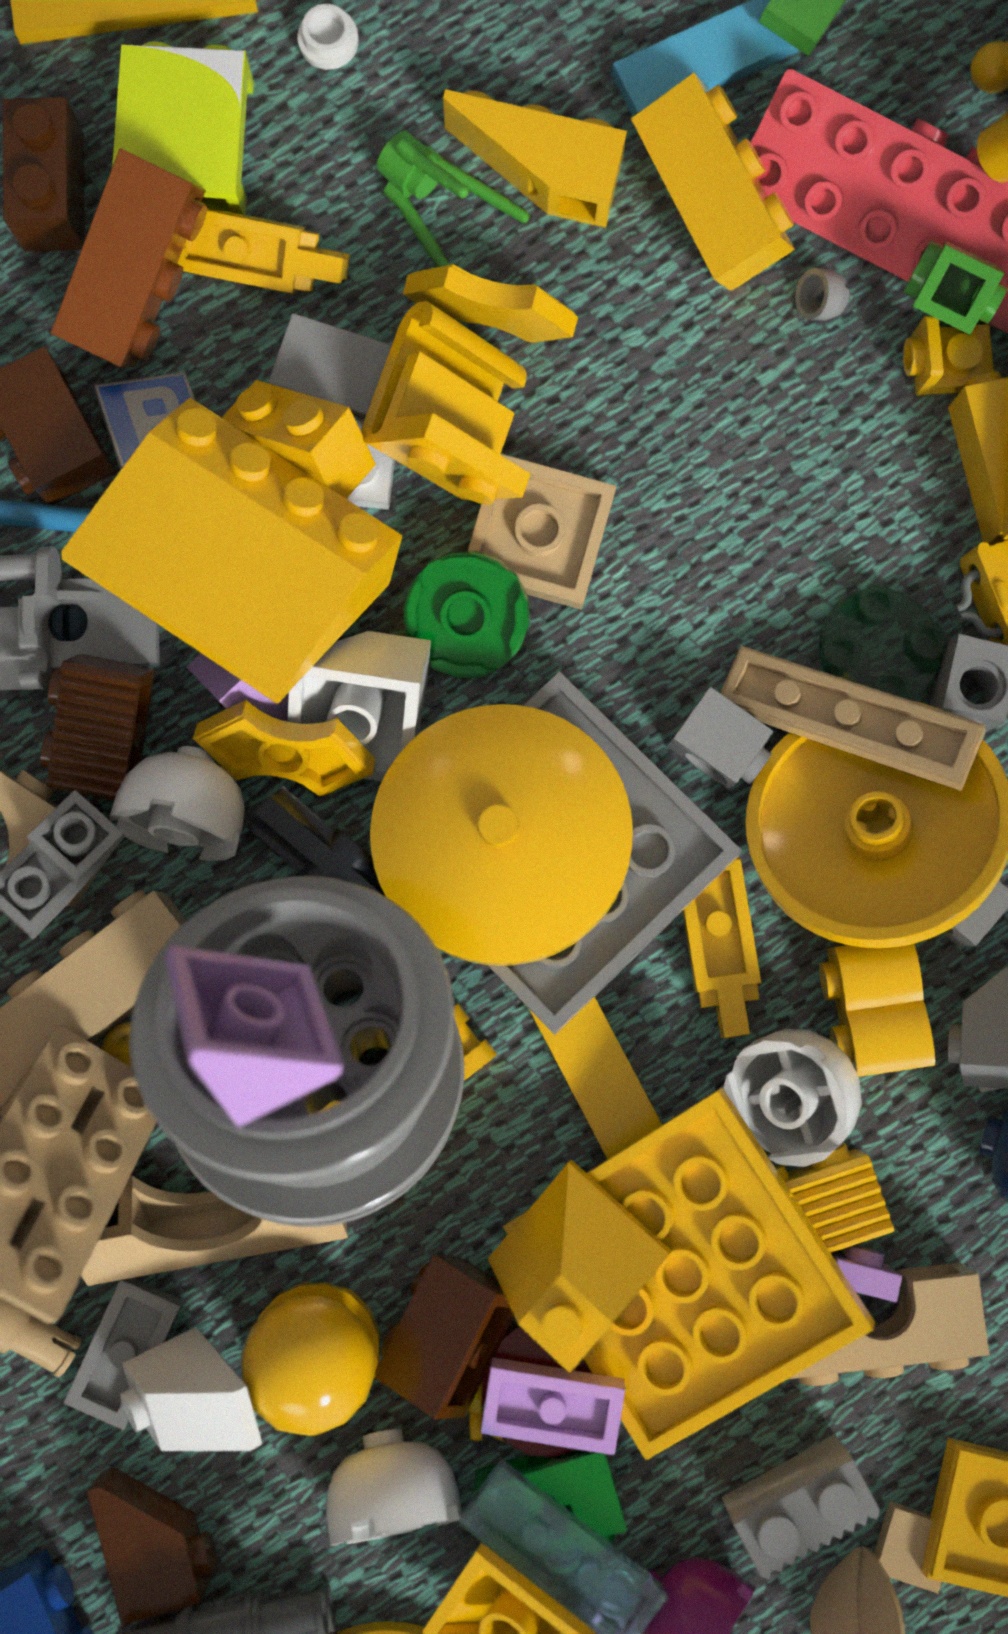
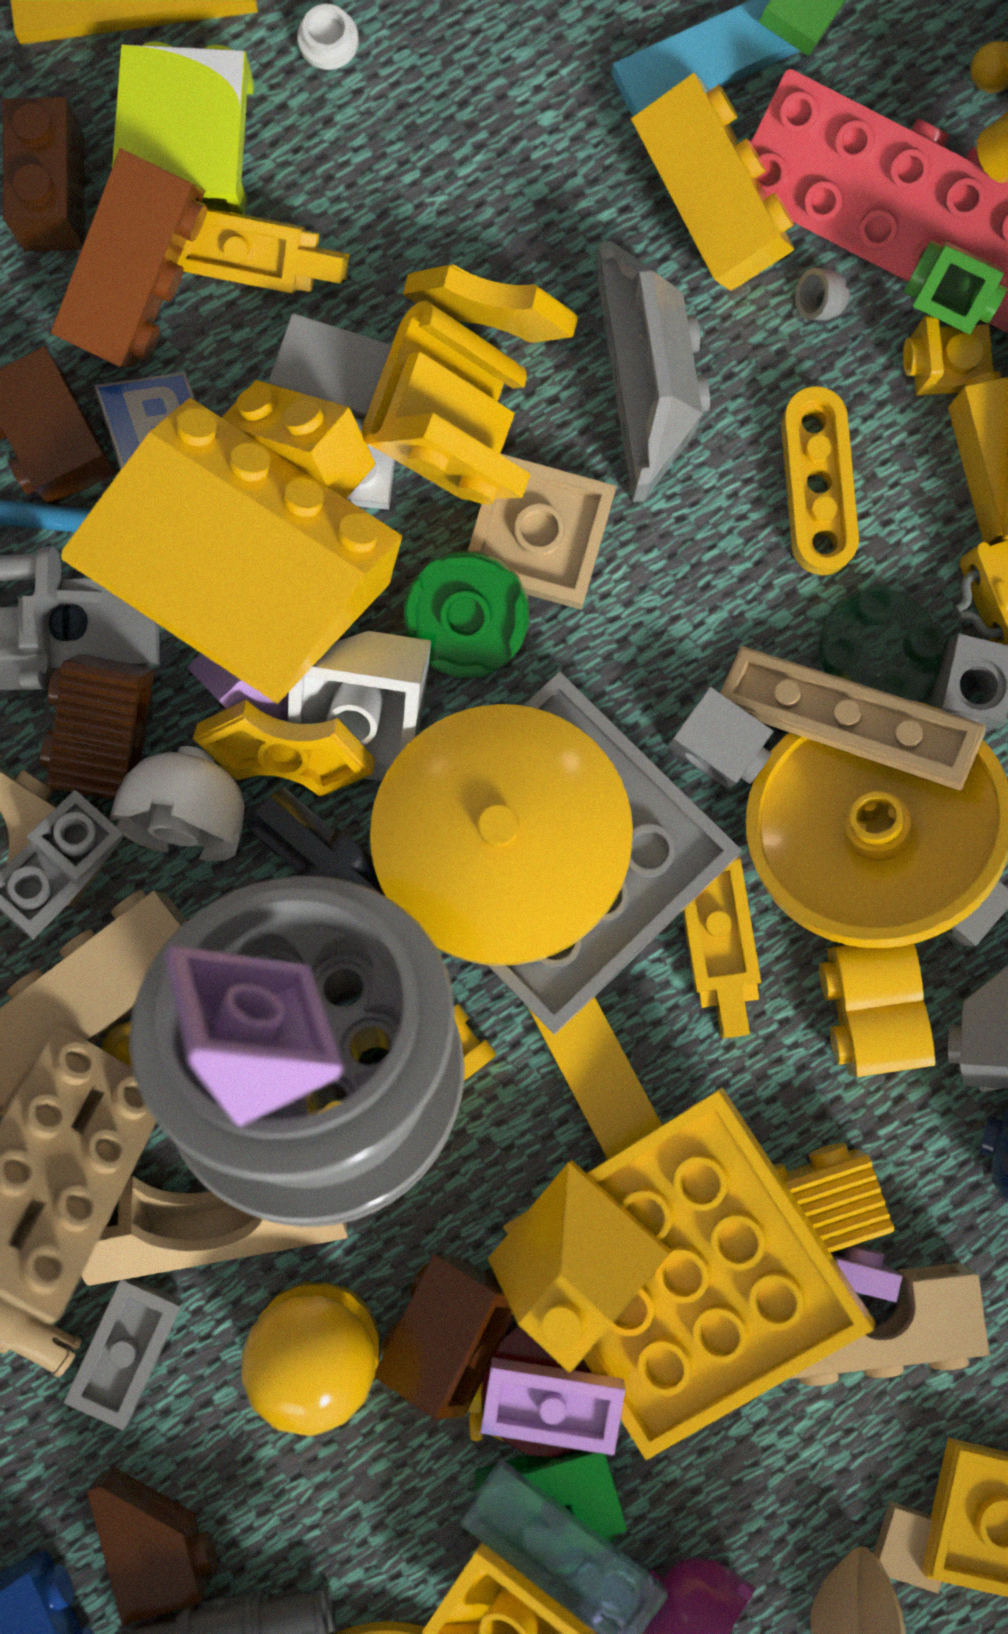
(189, 1397): white slope -> none
(390, 1490): white cylinder -> none
(417, 171): bright green plant -> none
(550, 158): yellow slope -> none
(650, 365): none -> light grey wedge
(795, 1095): white cylinder -> none
(800, 1505): light grey brick -> none
(826, 456): none -> yellow plate

